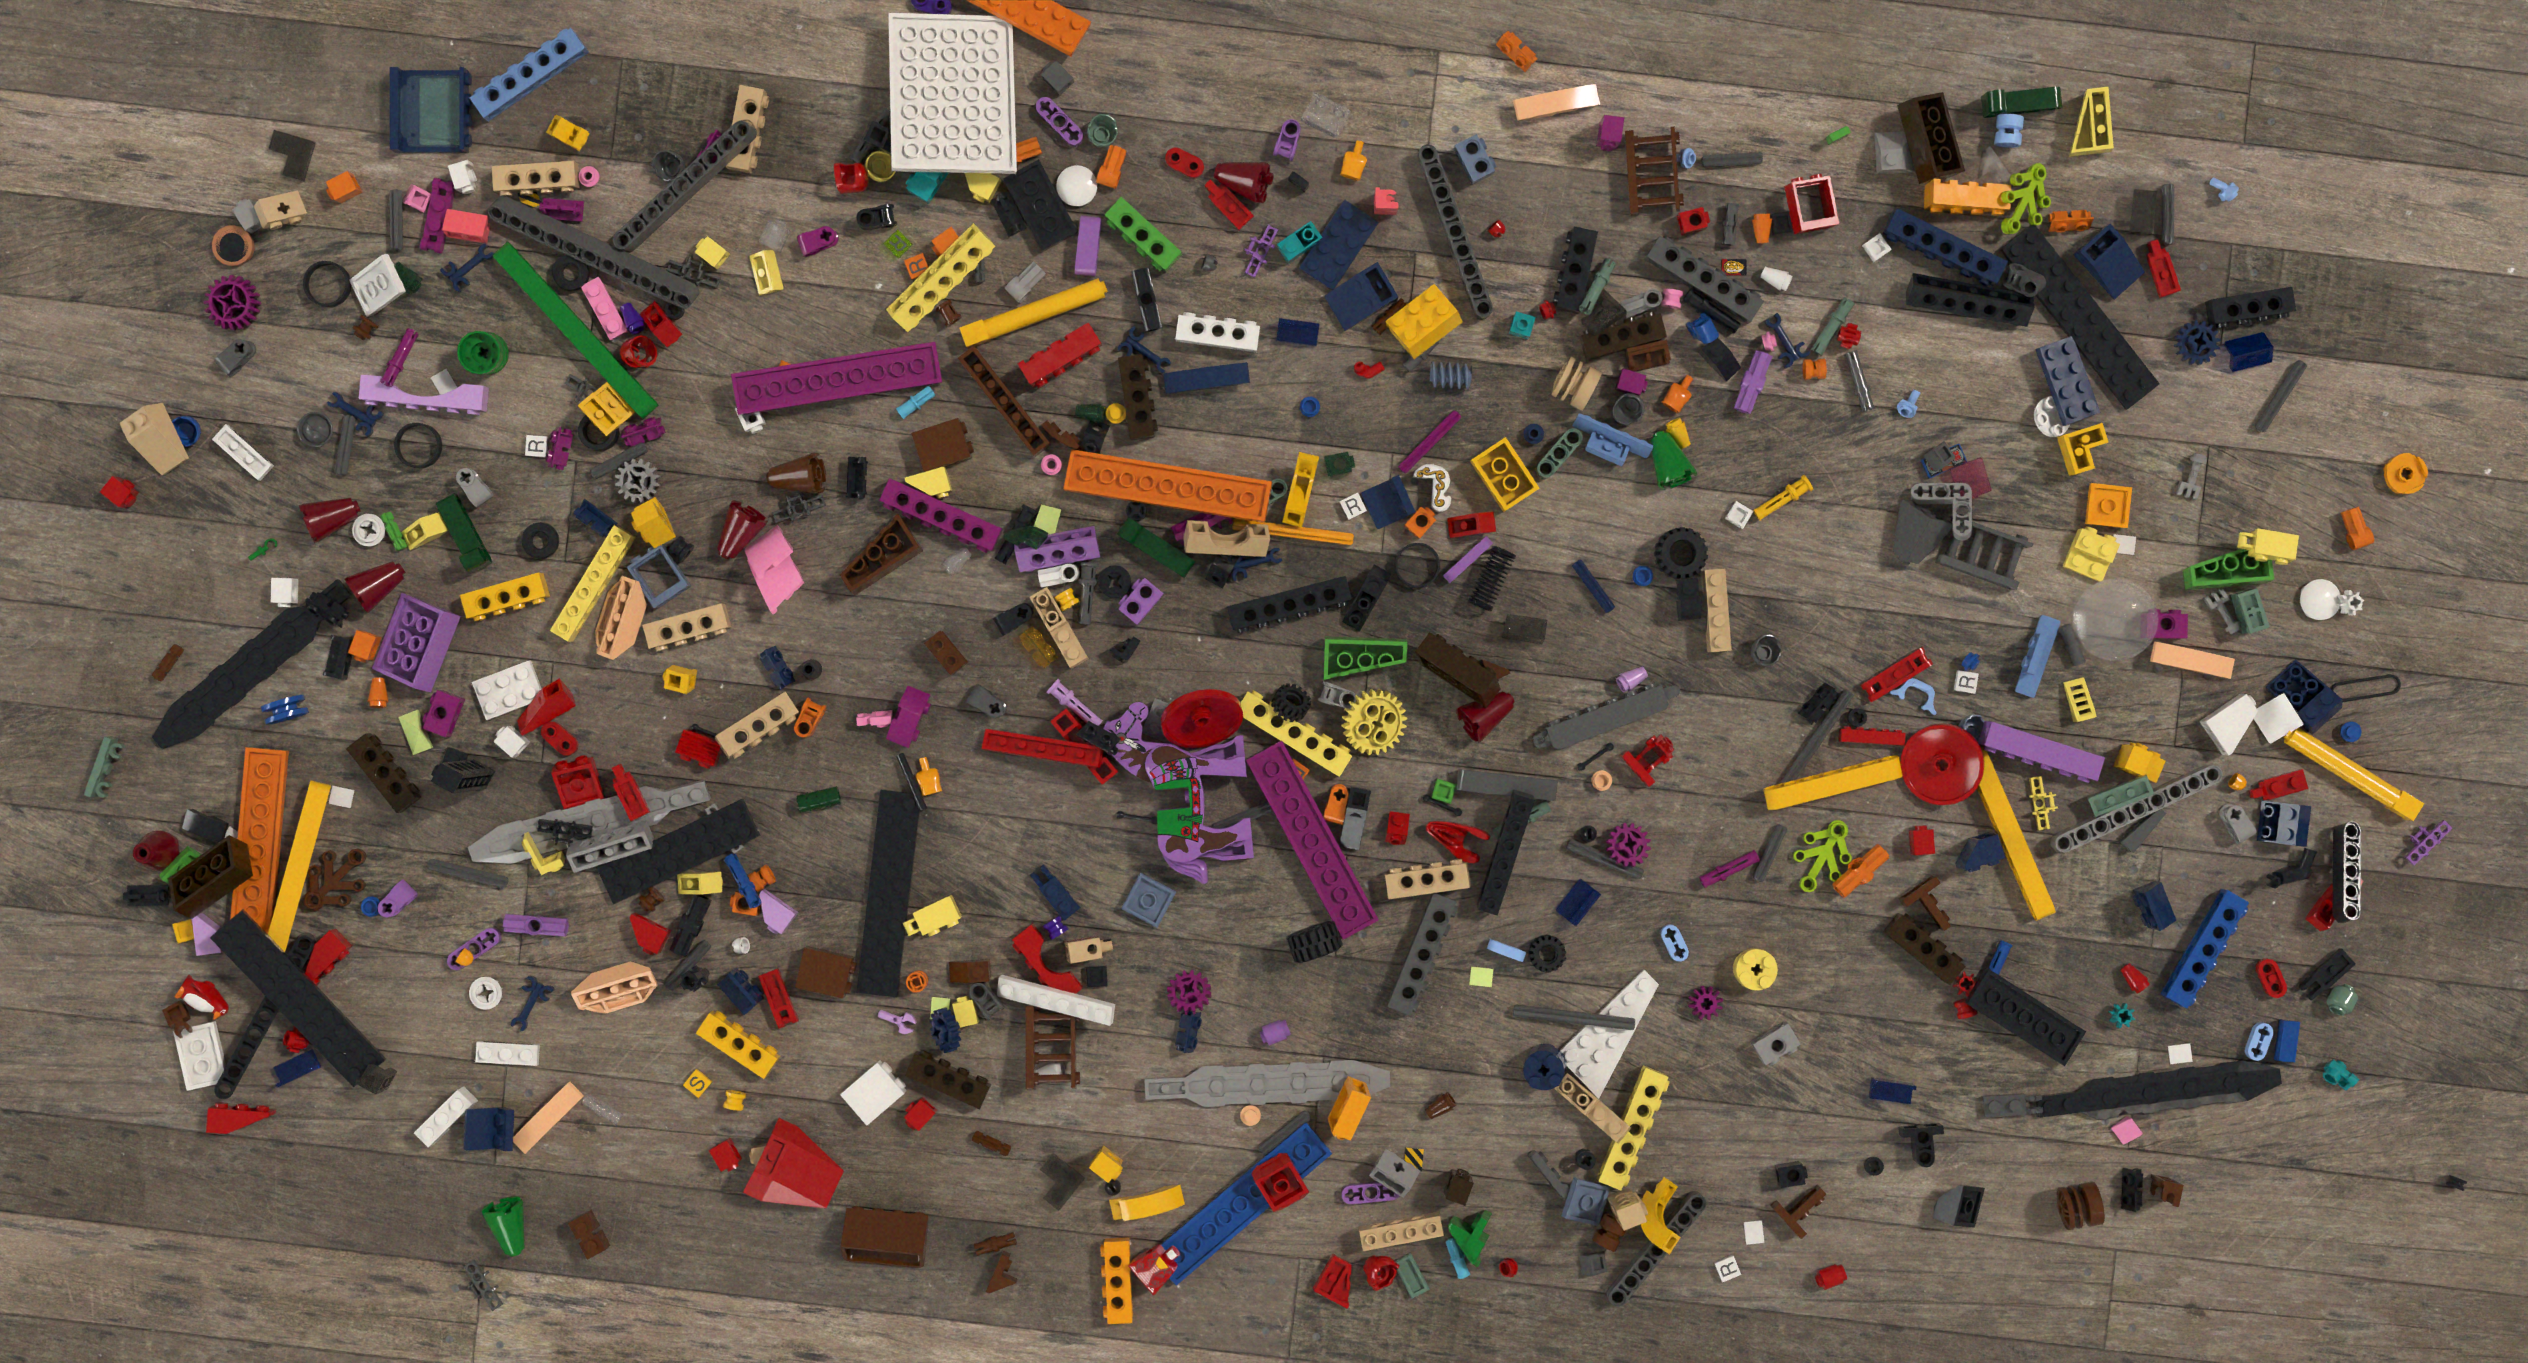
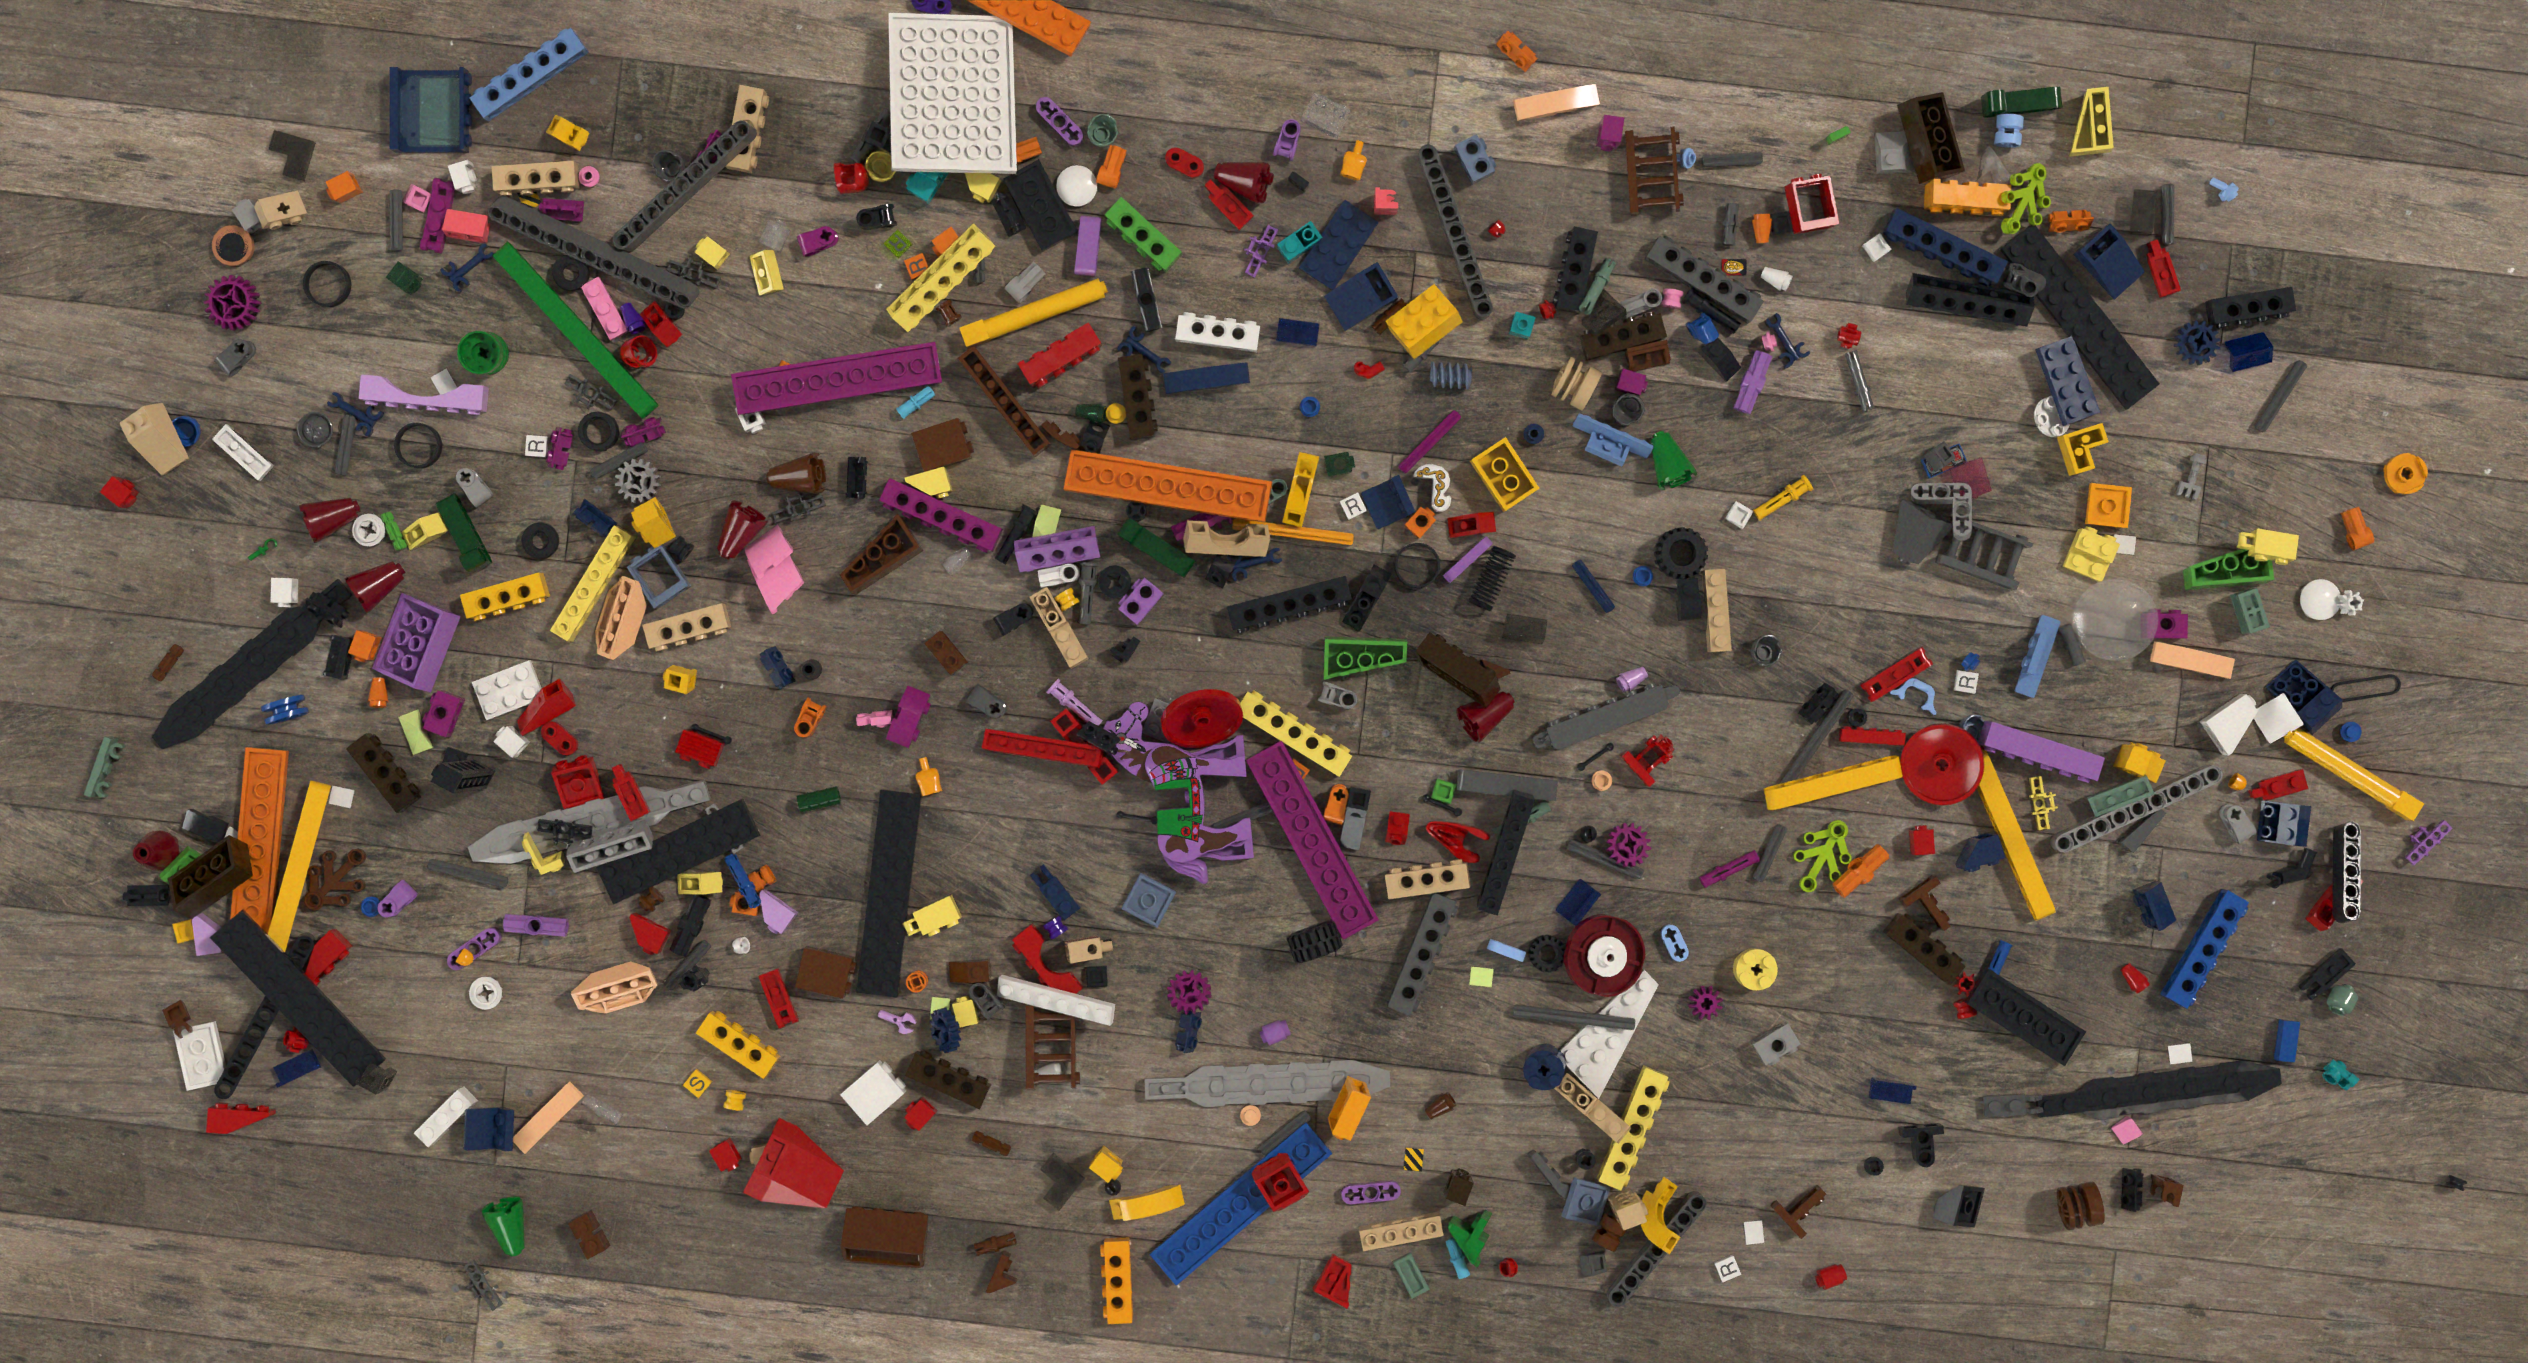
(202, 997): red animal -> none
(365, 327): reddish brown wheel -> none
(377, 285): white plate -> none
(395, 365): magenta pin -> none
(507, 1053): white plate -> none
(537, 991): dark blue bar -> none
(606, 409): yellow slope -> none
(740, 990): dark blue bracket -> none
(781, 703): tan brick -> none
(911, 782): black bar -> none
(1029, 535): clear green slope -> none
(1033, 639): clear yellow hinge -> none
(1044, 464): bright pink plate -> none
(1057, 77): dark grey brick -> none
(1155, 1266): red torso -> none
(1209, 263): dark grey hinge -> none
(1294, 695): black tyre -> none
(1358, 715): light yellow gear -> none
(1384, 1265): red hair -> none
(1394, 1173): light grey brick -> none
(1549, 457): sand green beam -> none
(1604, 955): none -> dark red piece
(1678, 395): orange piece -> none
(1678, 432): yellow cone -> none
(1685, 225): red brick -> none
(1782, 1172): black brick -> none
(1814, 369): orange wheel -> none
(1837, 319): sand green pin -> none
(1908, 408): light blue plate -> none
(2072, 702): light yellow slope -> none
(2123, 1009): teal gear -> none
(2219, 603): light grey hinge -> none
(2264, 1041): light blue beam -> none
(2271, 977): red plate -> none

